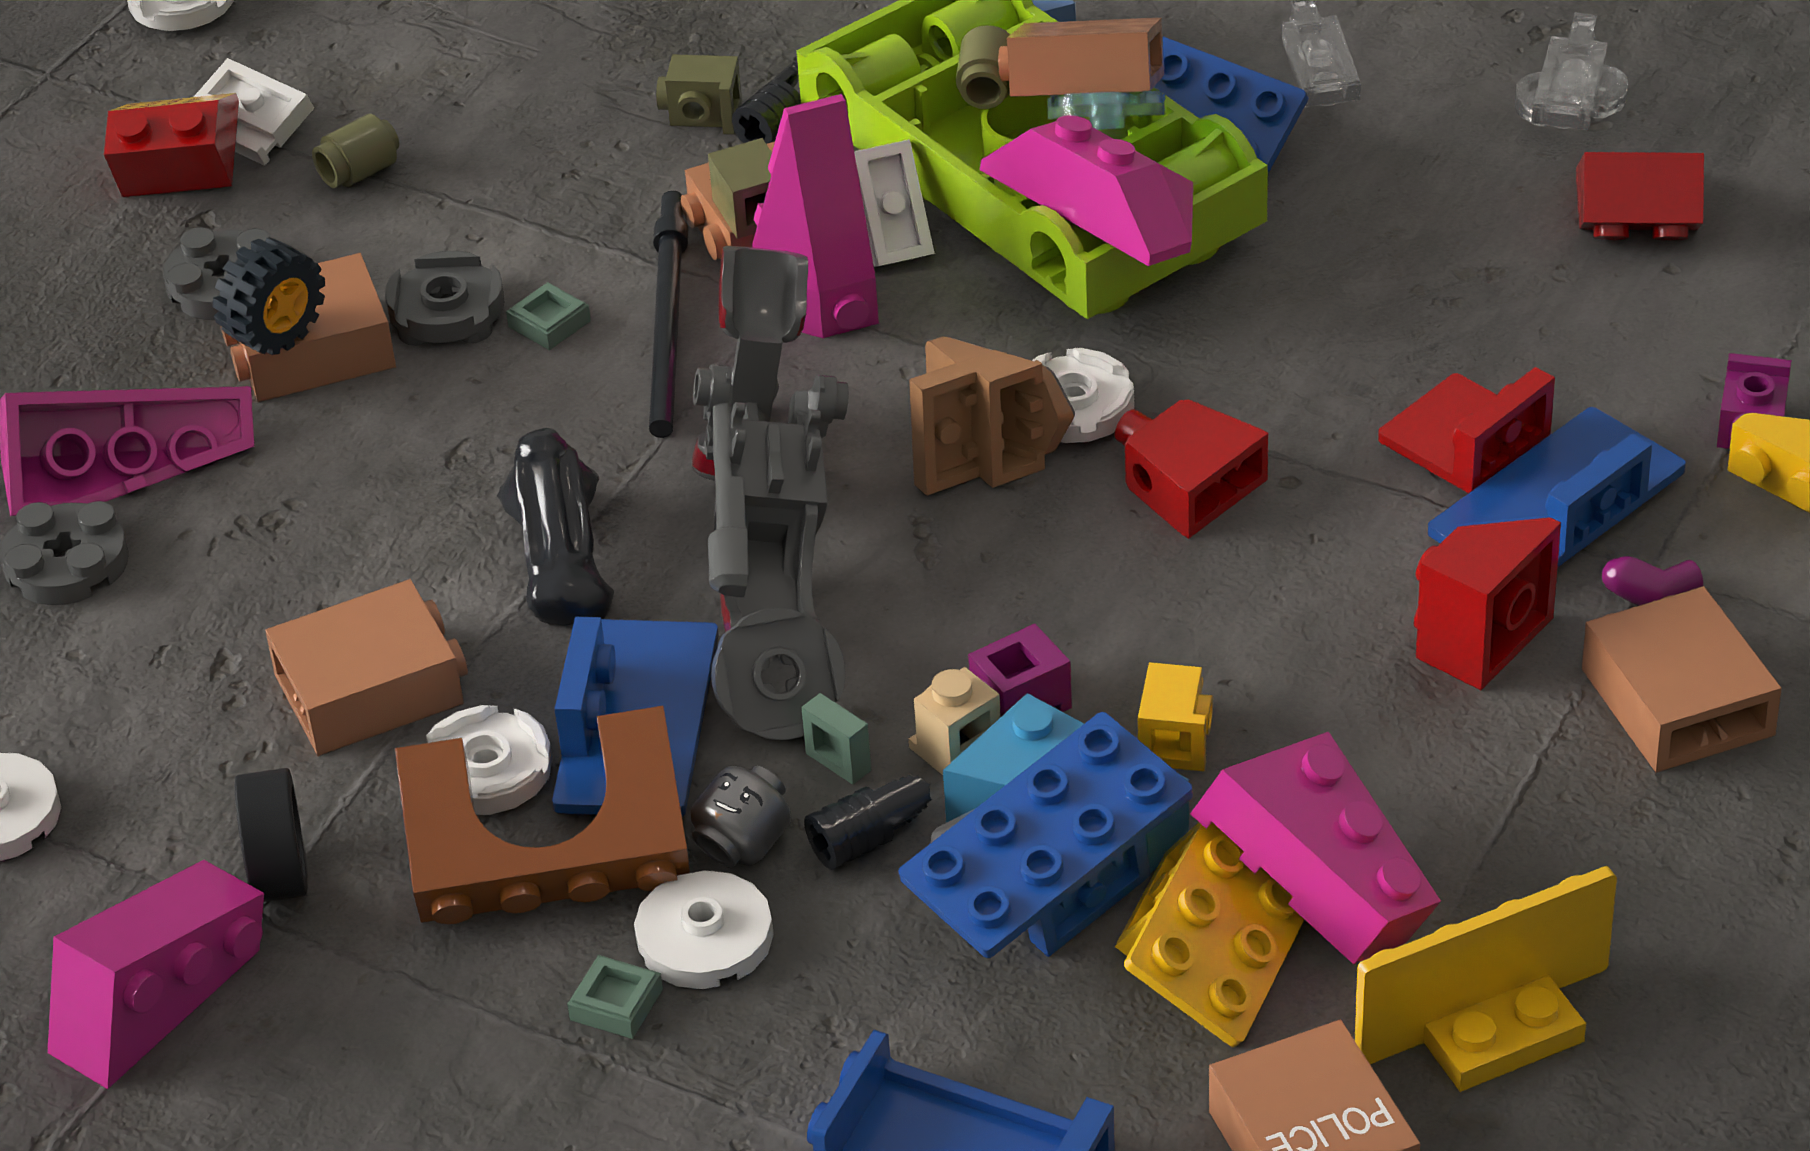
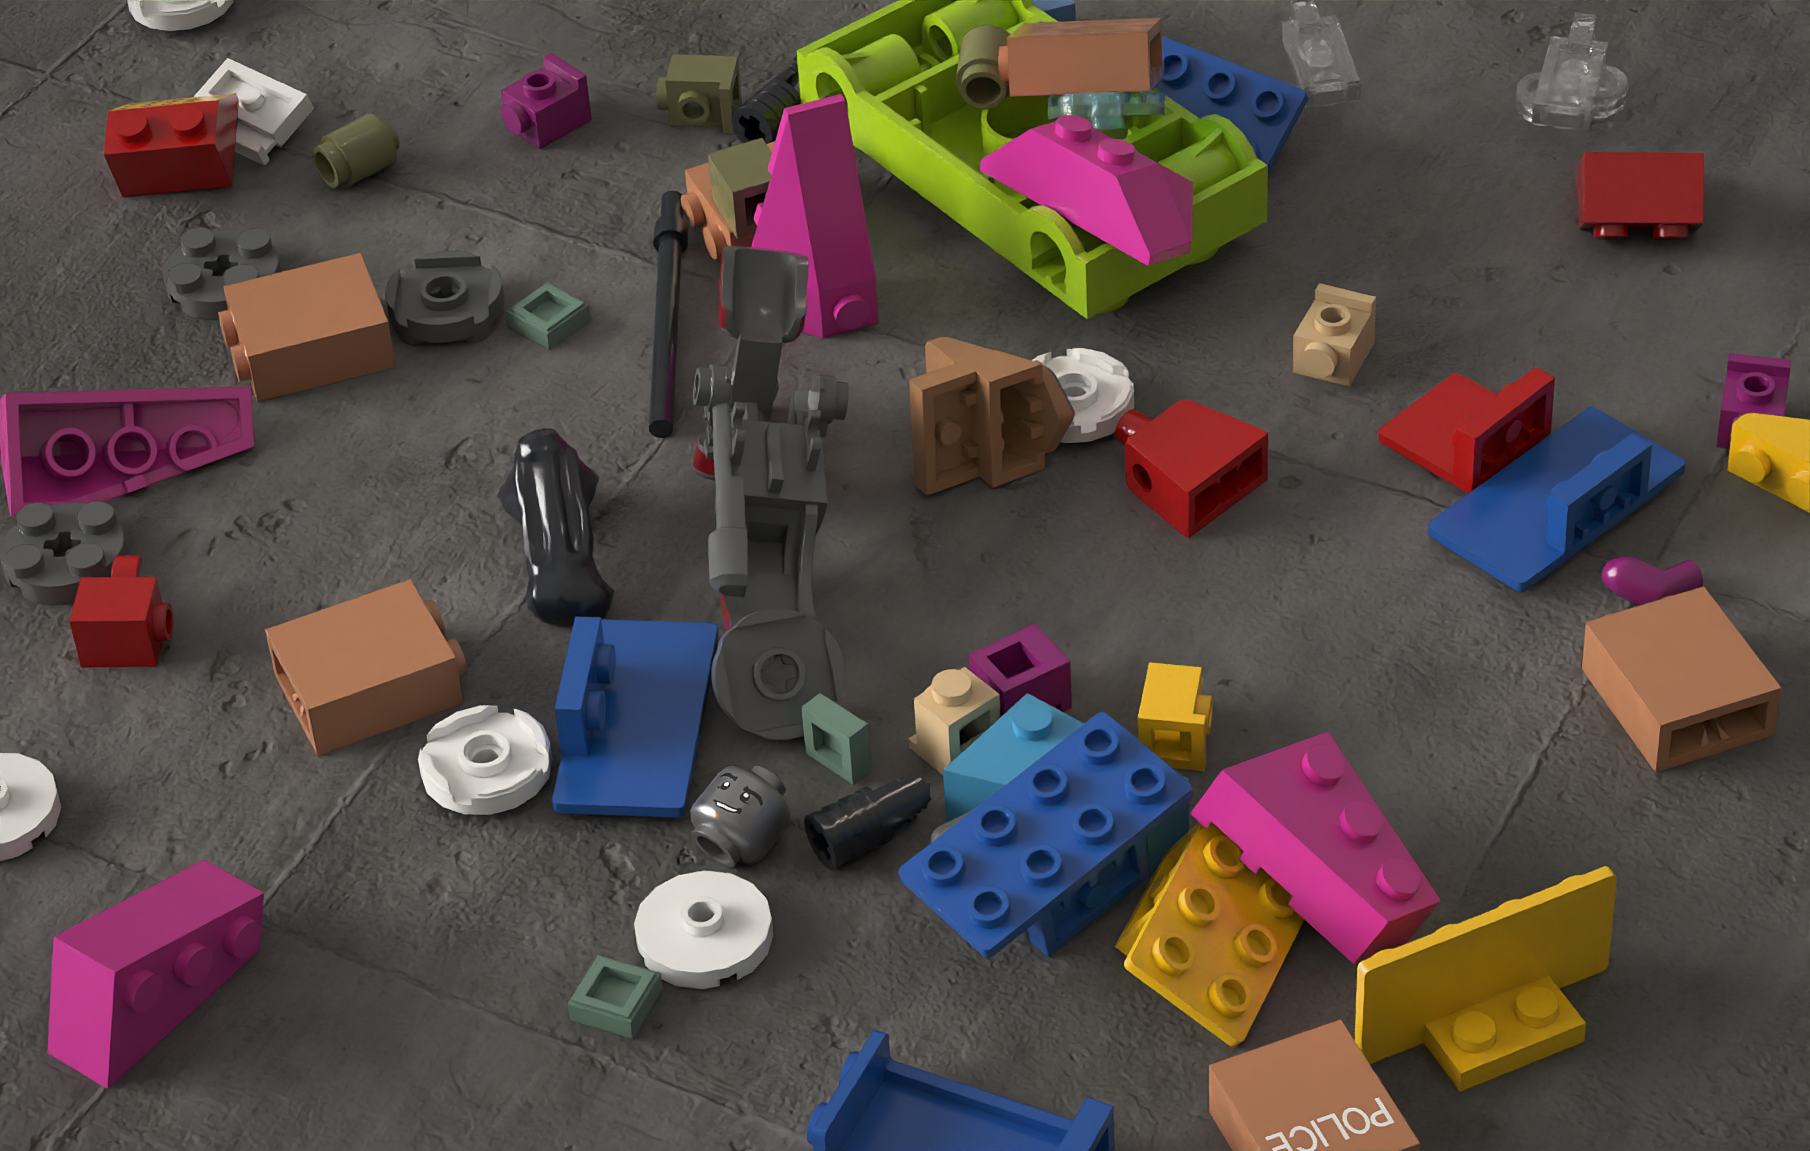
(120, 618): none -> red brick
(269, 296): black wheel -> none
(271, 833): black tyre -> none
(469, 871): dark orange arch -> none
(547, 102): none -> magenta brick
(893, 203): white plate -> none
(1335, 335): none -> tan brick
(1485, 596): red slope -> none

